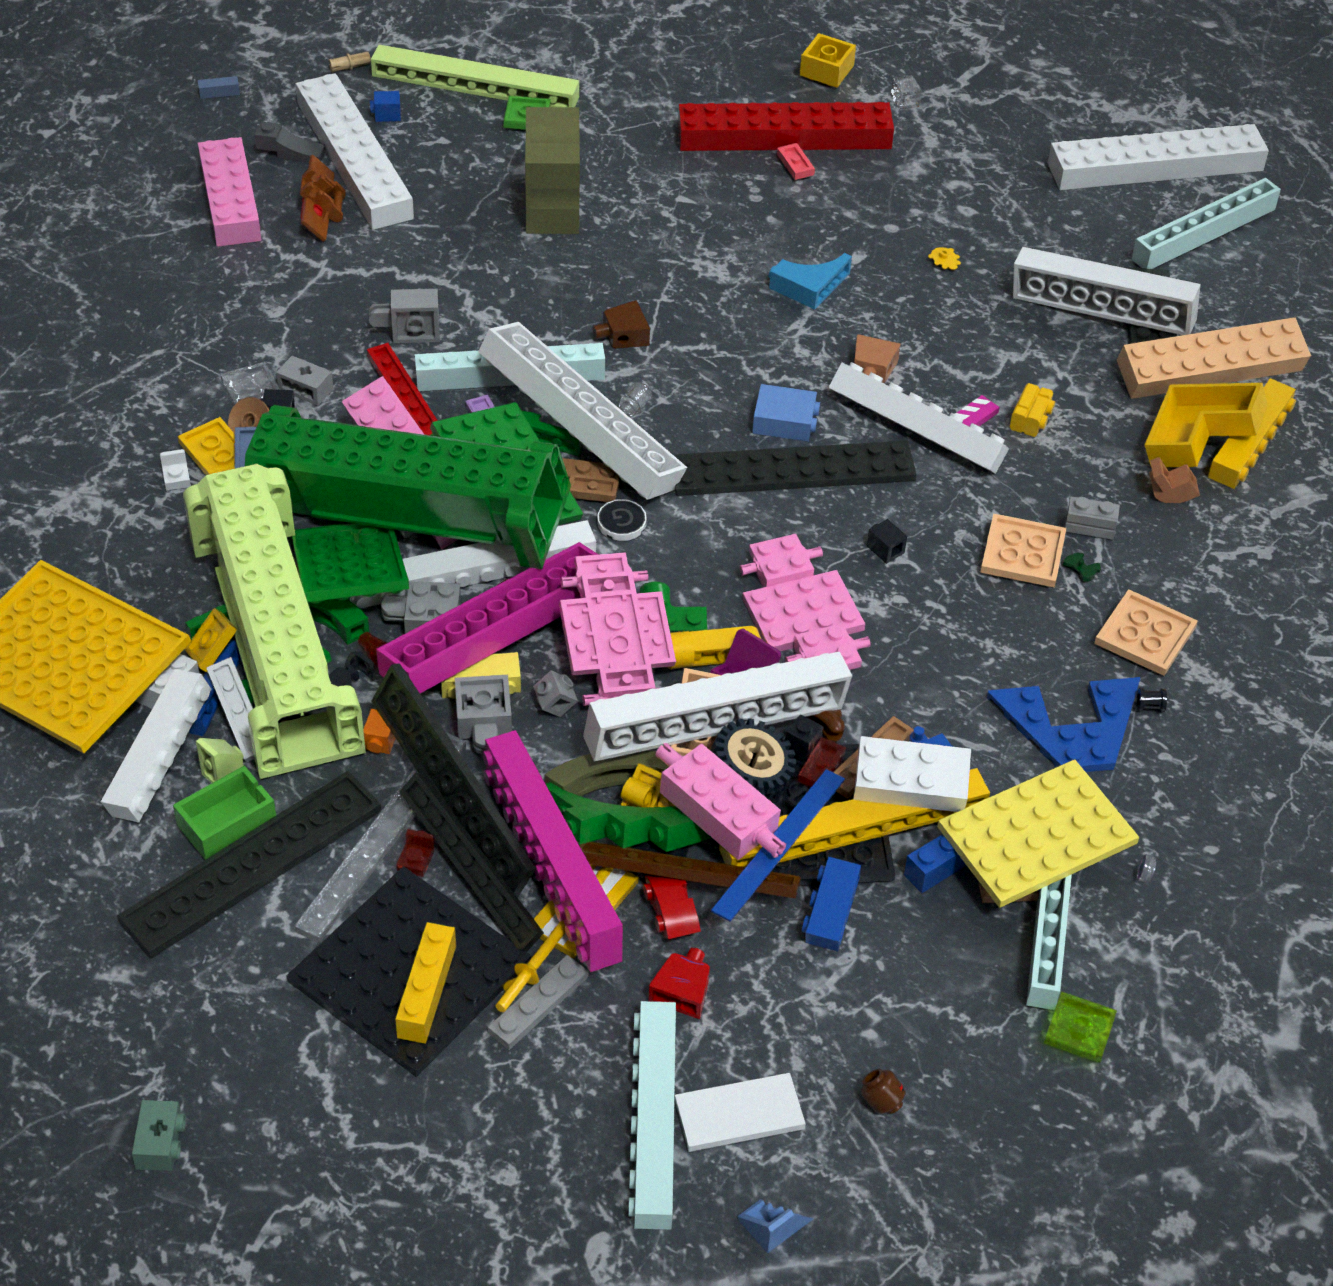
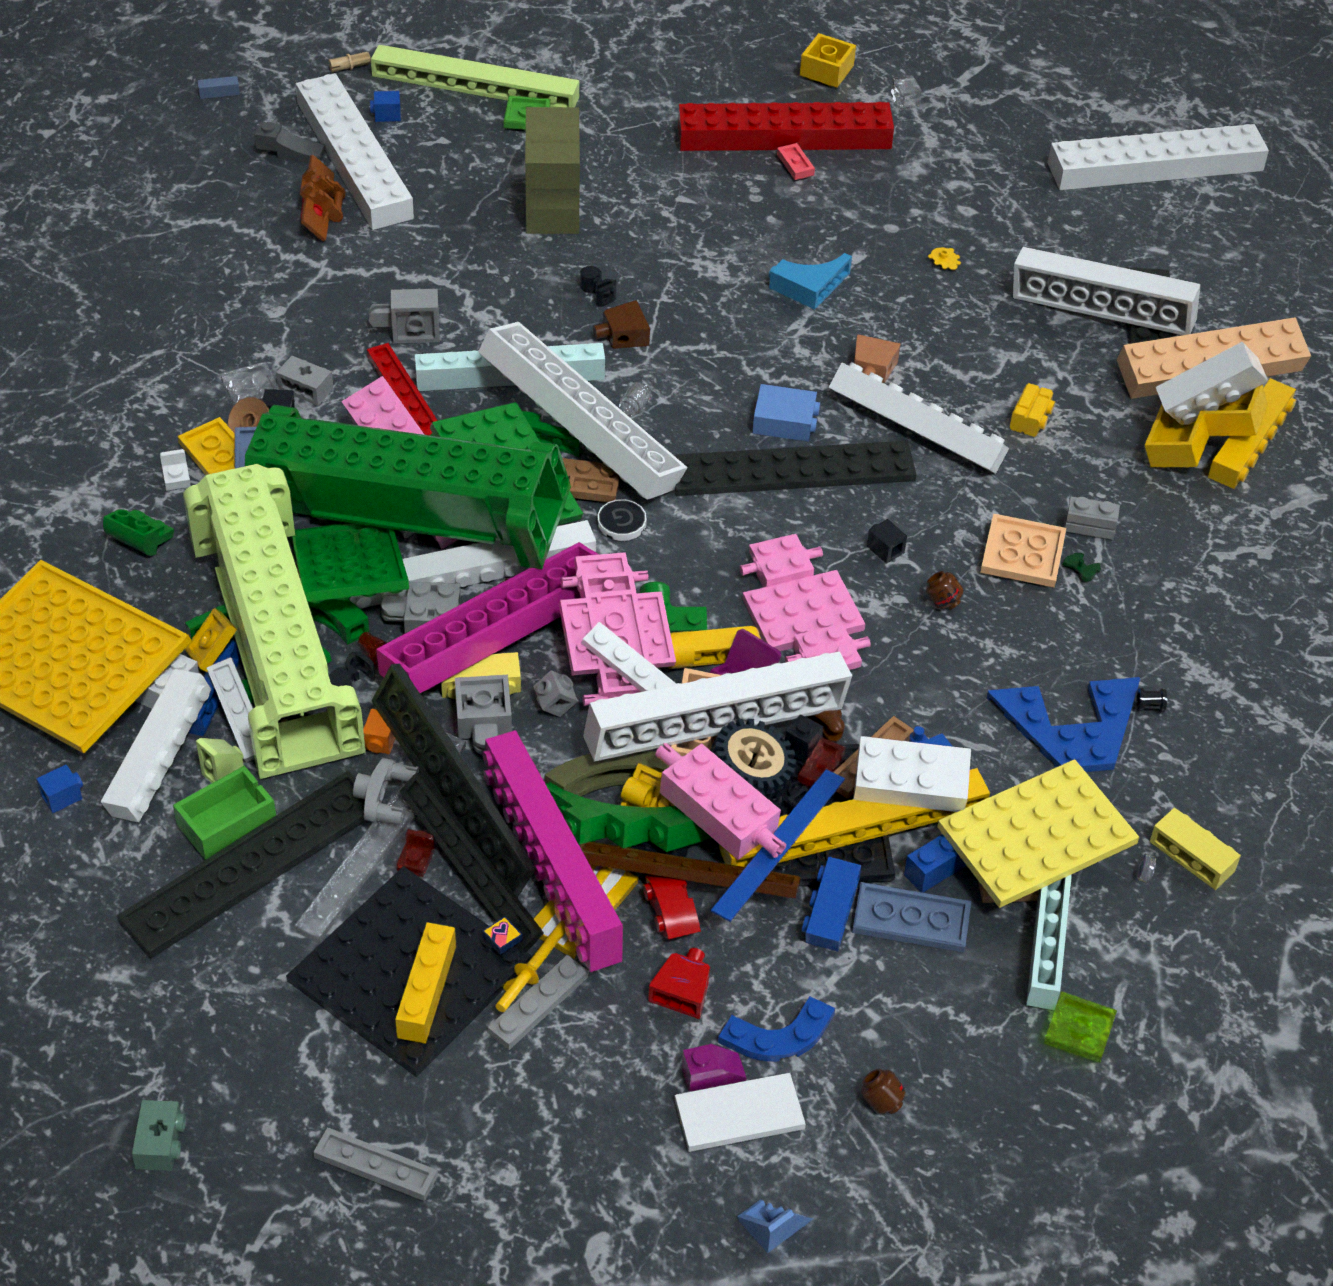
(60, 788): none -> blue brick
(137, 530): none -> green brick
(229, 192): bright pink brick -> none
(374, 786): none -> light grey connector
(375, 1164): none -> light grey plate
(479, 403): lavender tile -> none
(502, 935): none -> tile
(592, 281): none -> black leg
(624, 659): none -> white plate
(654, 1117): light aqua brick -> none
(711, 1067): none -> magenta slope
(780, 1043): none -> blue plate
(912, 917): none -> sand blue tile
(944, 590): none -> reddish brown head
(978, 411): dark pink tile -> none
(1146, 632): light nougat plate -> none
(1173, 485): nougat brick -> none
(1195, 848): none -> light yellow brick
(1205, 224): light aqua brick -> none
(1211, 384): none -> white brick

